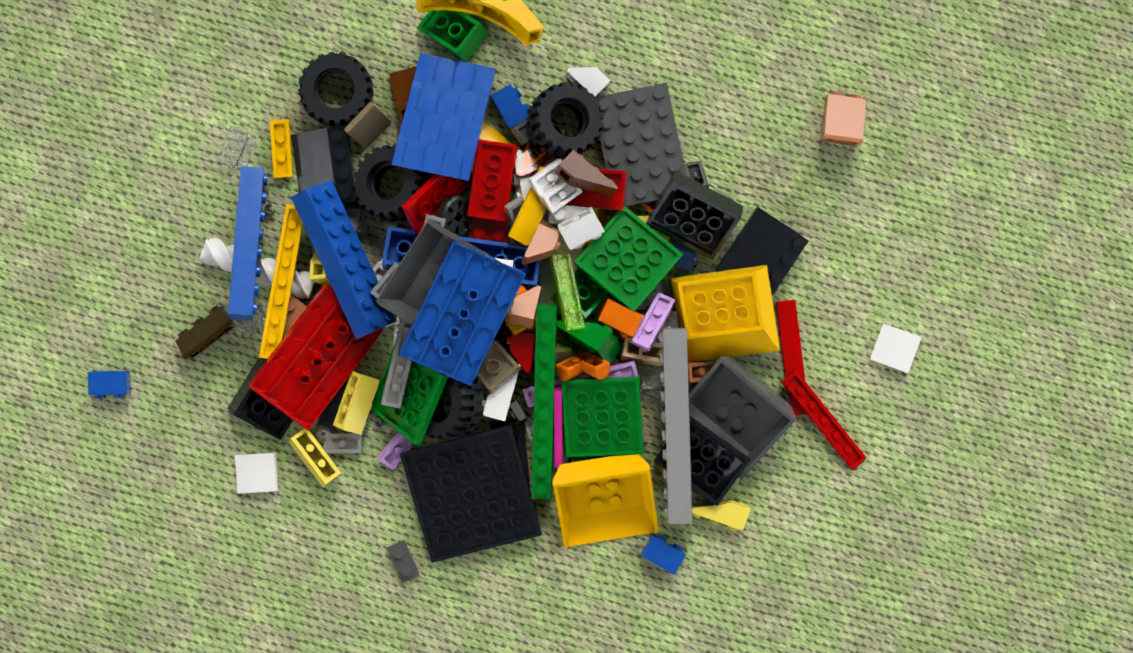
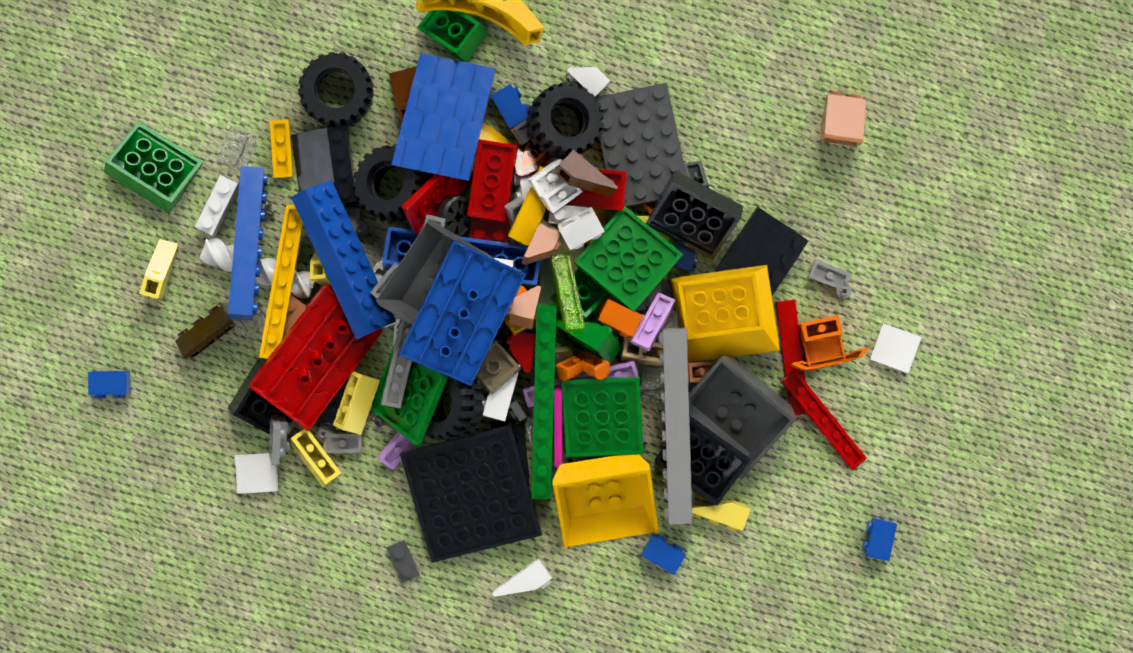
(152, 167): none -> green slope
(159, 270): none -> light yellow slope
(217, 206): none -> white brick
(278, 438): none -> light grey plate
(367, 125): dark tan tile -> none
(528, 579): none -> white slope
(824, 344): none -> orange piece
(832, 277): none -> light grey hinge
(880, 539): none -> blue brick

